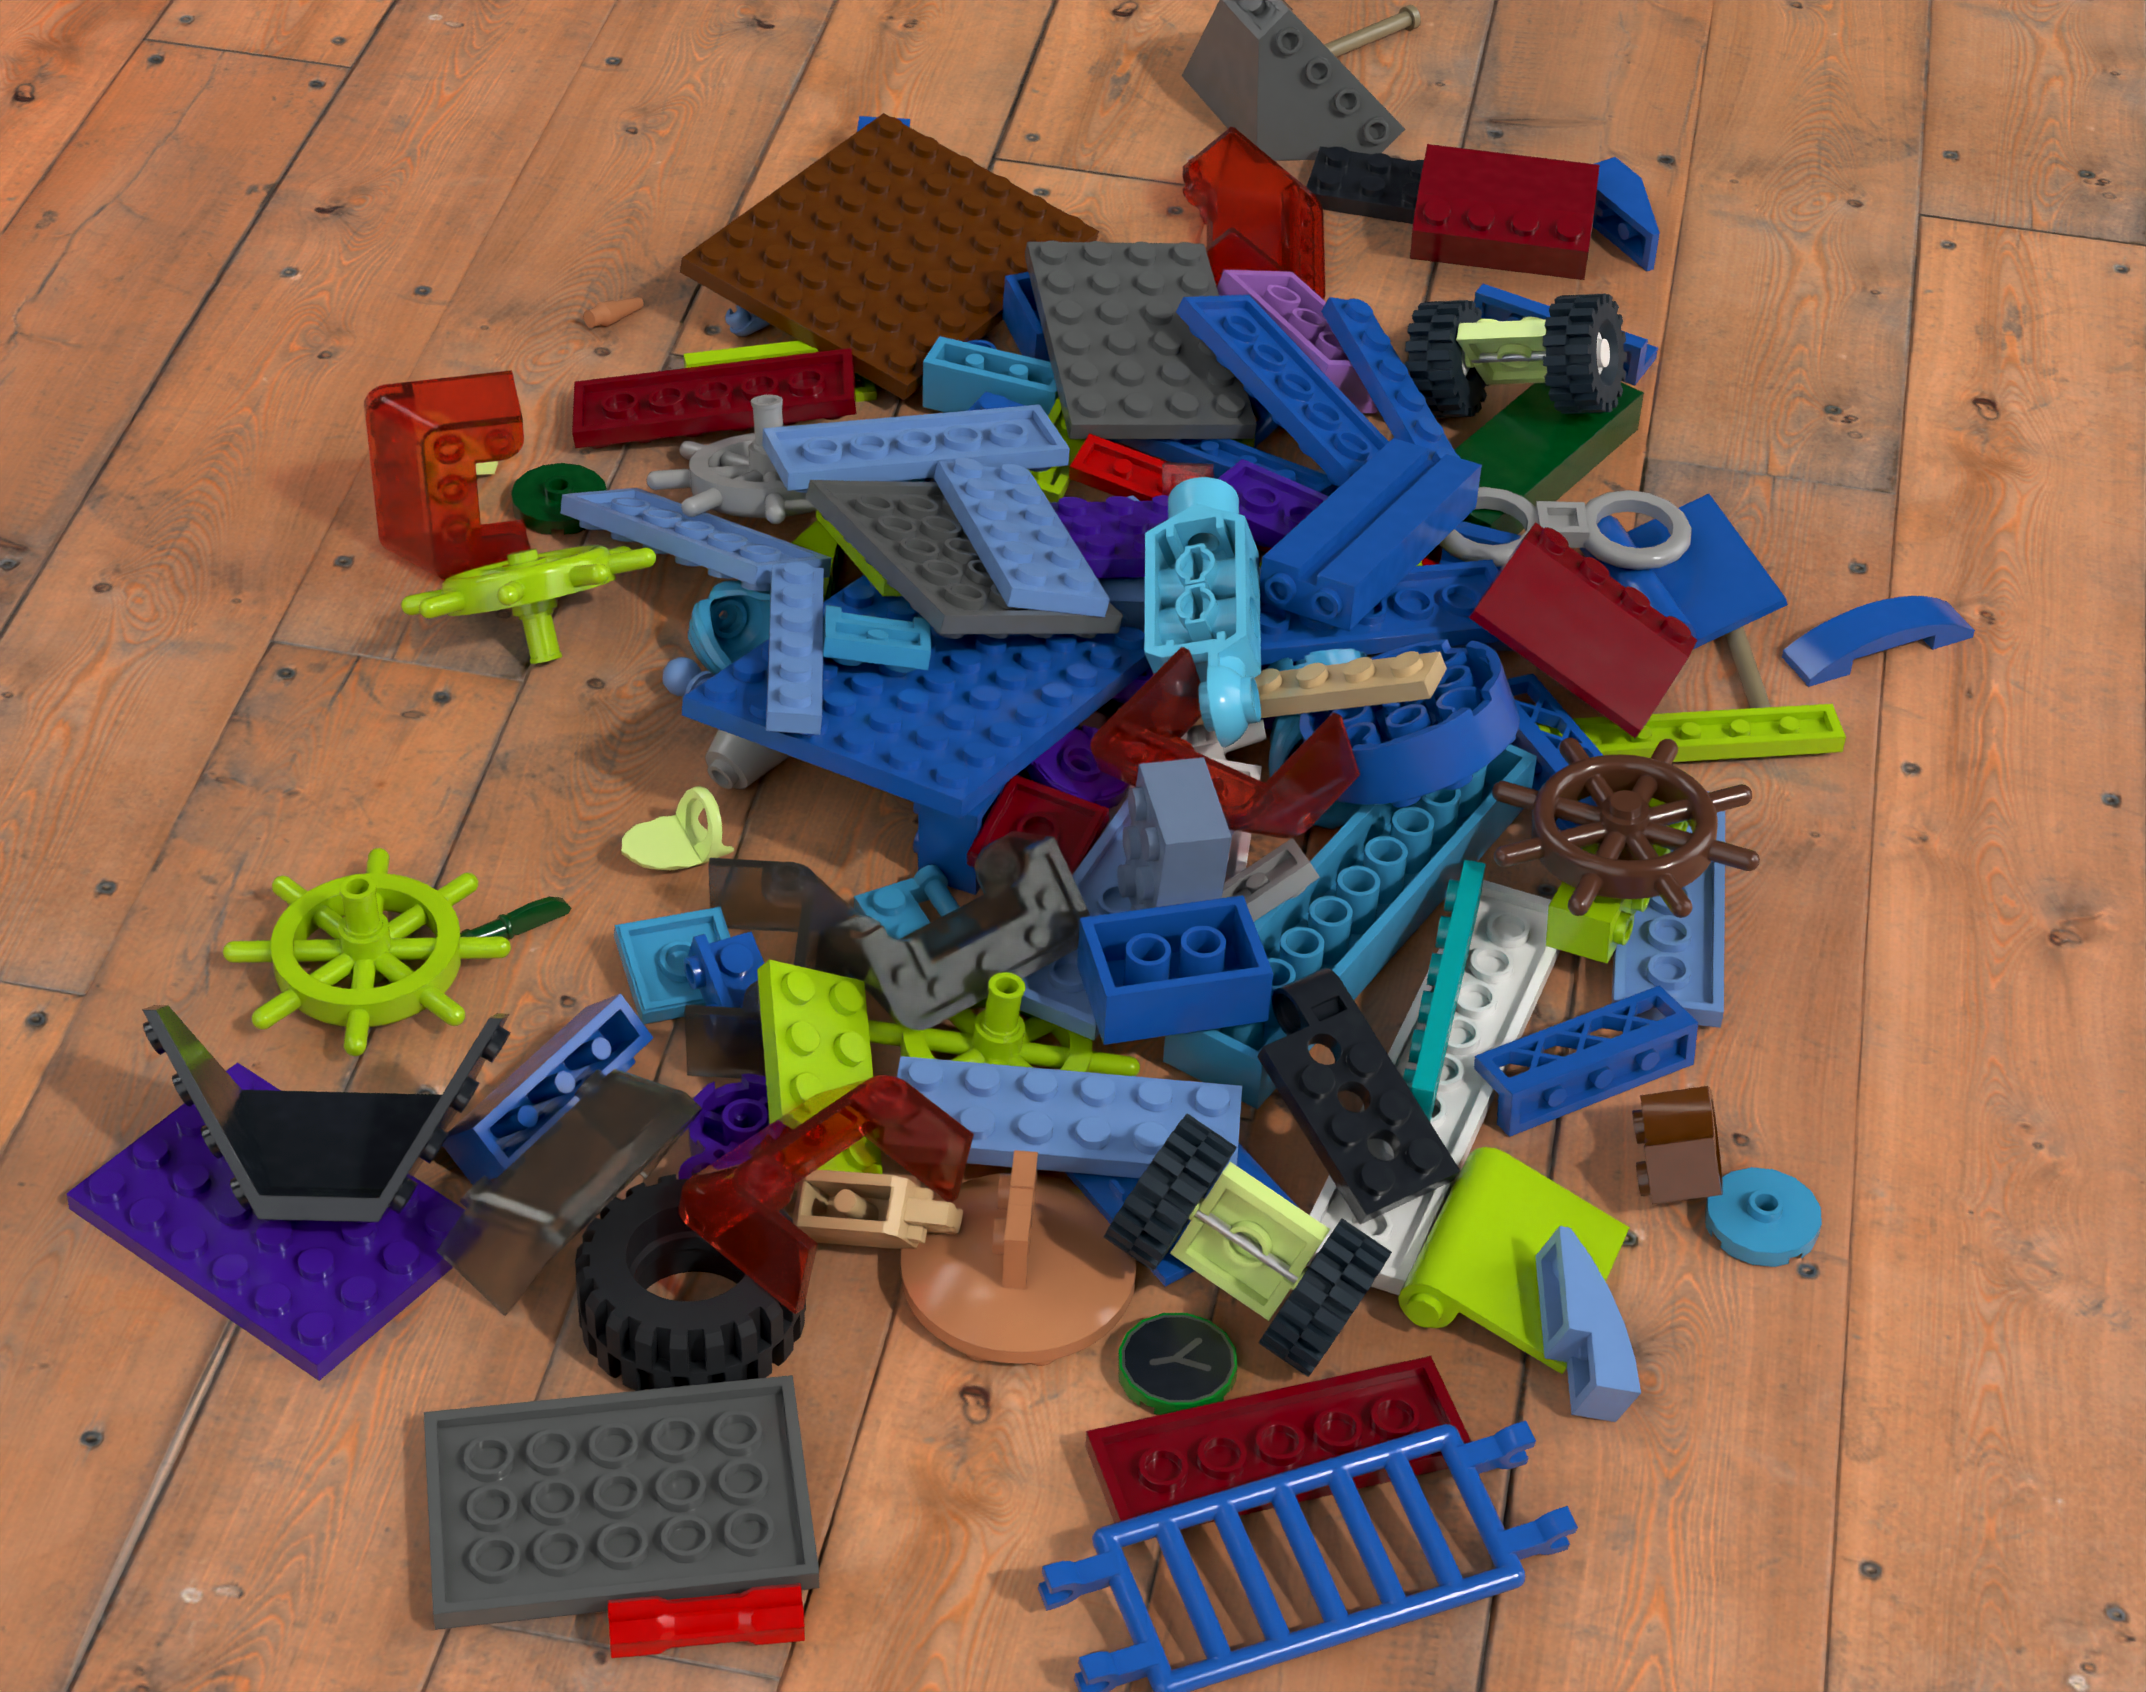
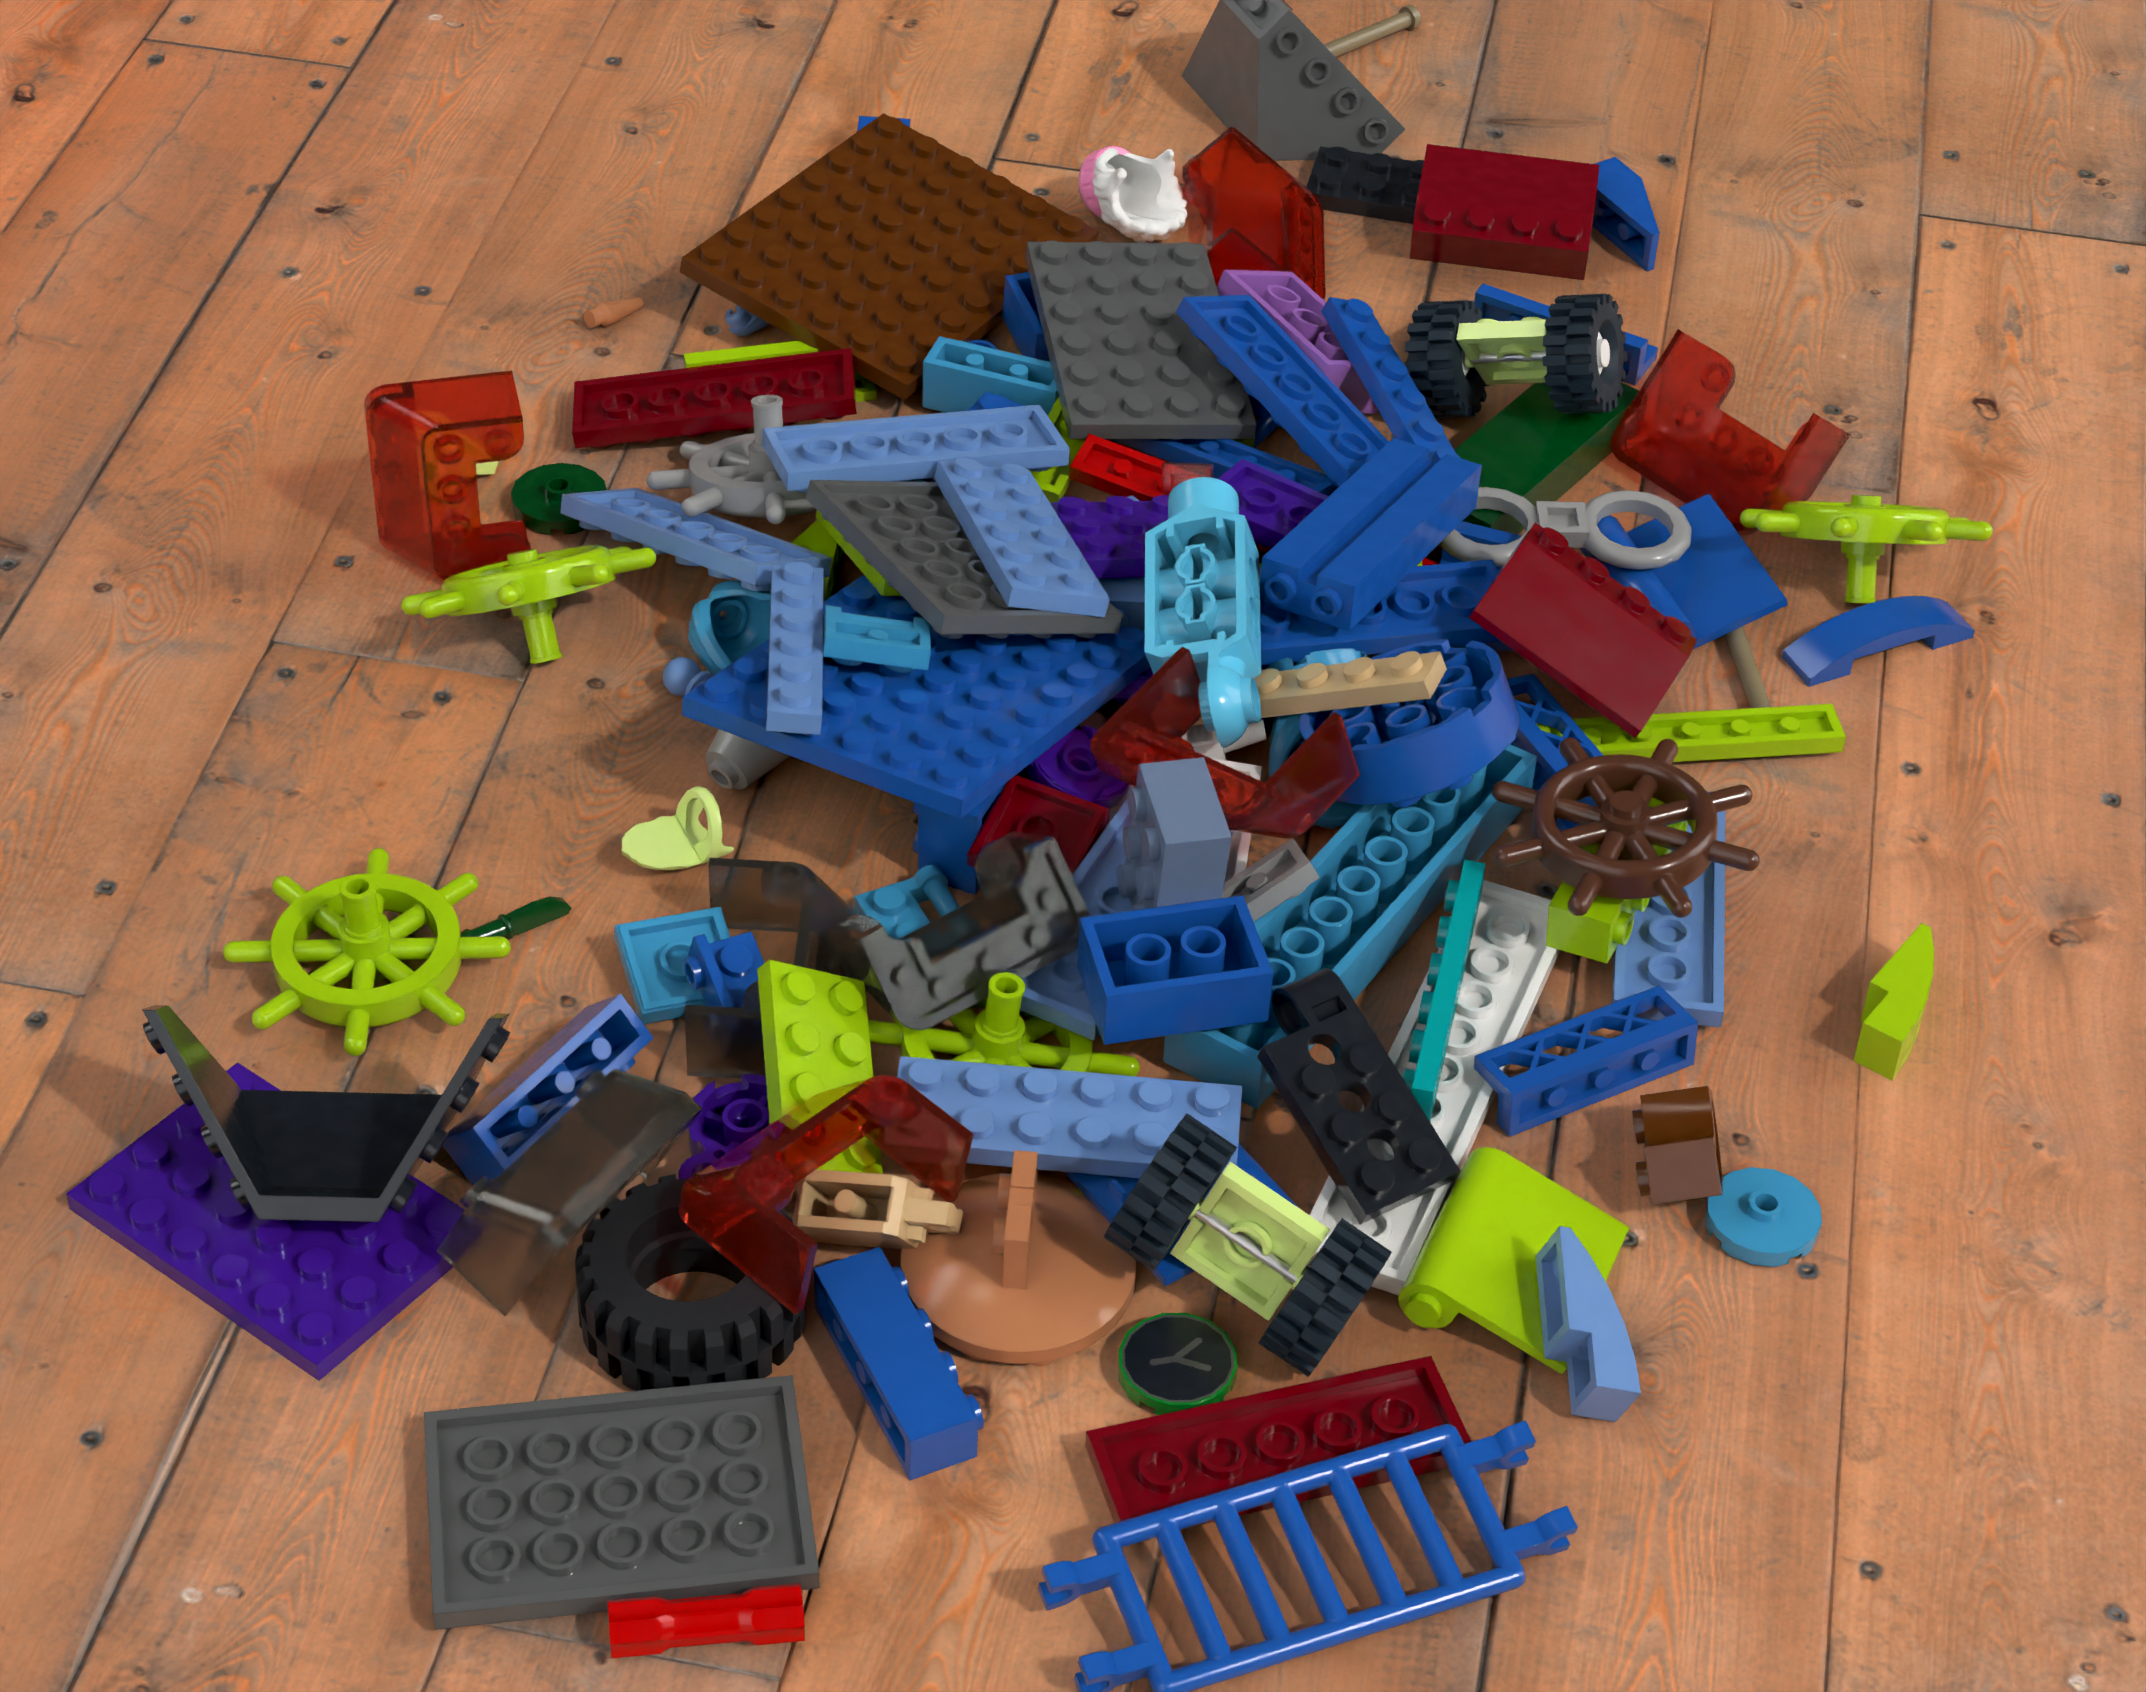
(897, 1362): none -> blue brick
(1133, 193): none -> white hair
(1696, 449): none -> clear red windscreen
(1864, 530): none -> lime piece
(1896, 1005): none -> lime slope

